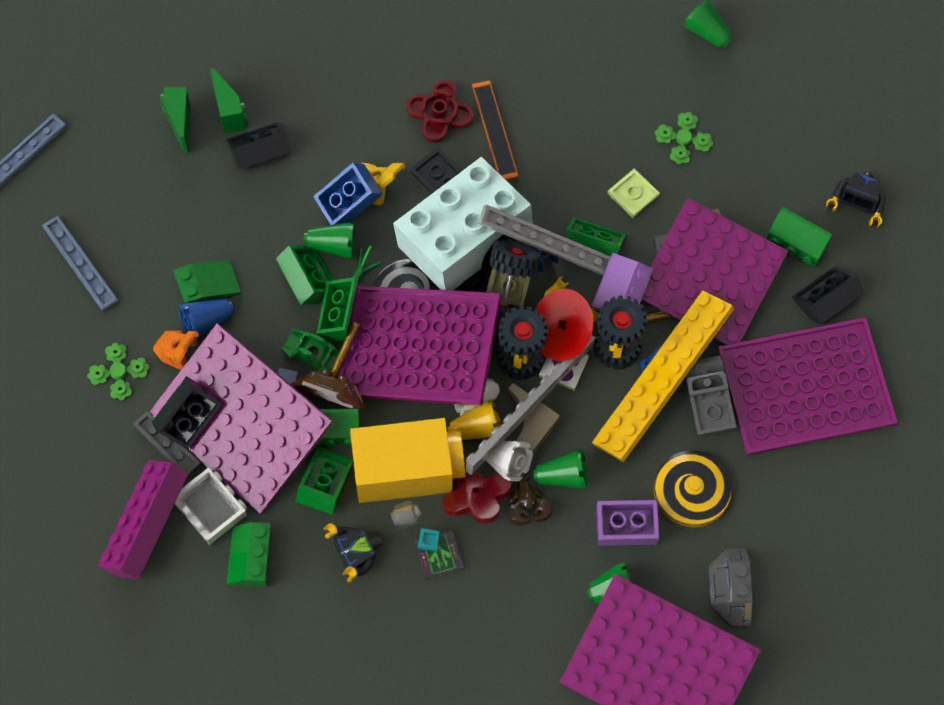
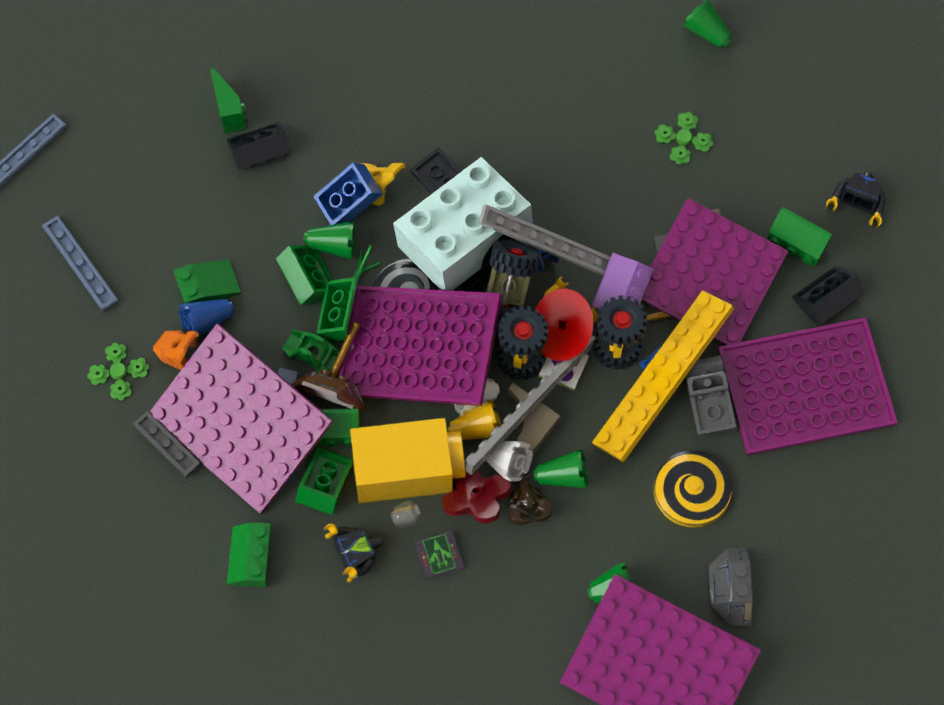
(143, 520): magenta brick -> none
(177, 109): green slope -> none
(186, 413): black slope -> none
(210, 505): window -> none
(429, 539): teal tile -> none
(439, 111): dark red plant -> none
(494, 130): black tile -> none
(595, 236): green slope -> none
(627, 523): medium lavender brick -> none
(633, 193): yellowish green tile -> none

